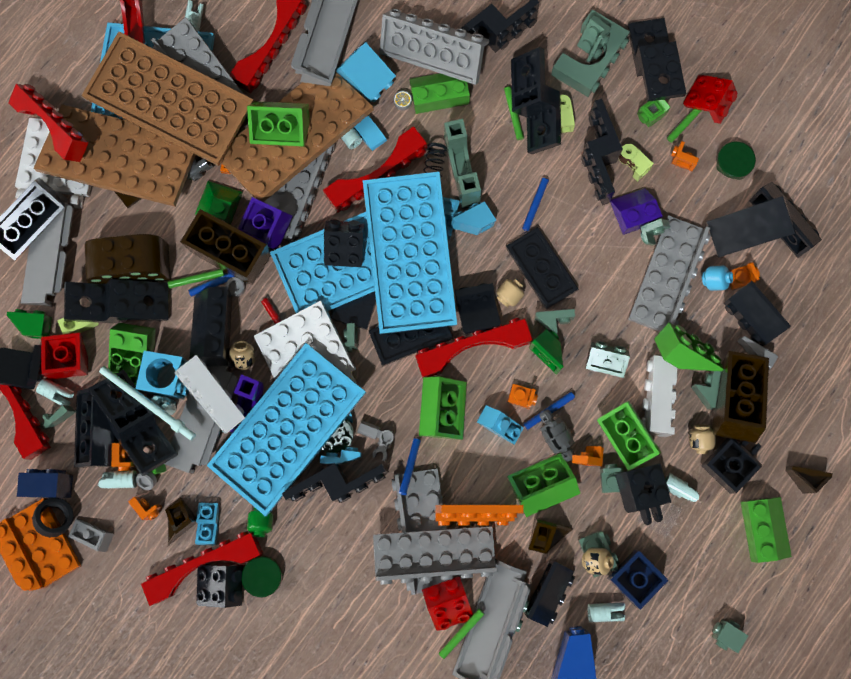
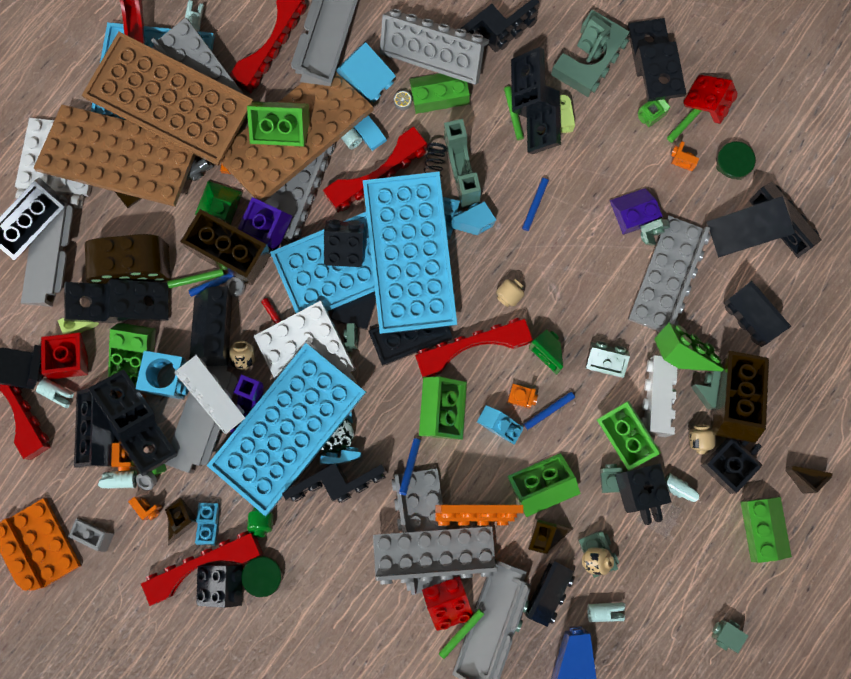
(31, 325): green slope -> none
(45, 483): dark blue brick -> none
(52, 532): black tyre -> none
(58, 417): sand green slope -> none
(65, 138): red arch -> none
(165, 403): light aqua hinge -> none
(176, 425): light aqua bar -> none
(385, 437): light grey bar -> none
(477, 308): black bracket -> none
(542, 268): black tile -> none
(549, 318): sand green slope -> none
(557, 435): dark grey piece -> none
(591, 457): orange bracket -> none
(601, 152): black bracket -> none
(635, 160): yellowish green leg -> none
(637, 579): dark blue brick -> none
(717, 278): medium azure head -> none
(744, 275): orange bracket -> none
(755, 349): light grey slope -> none

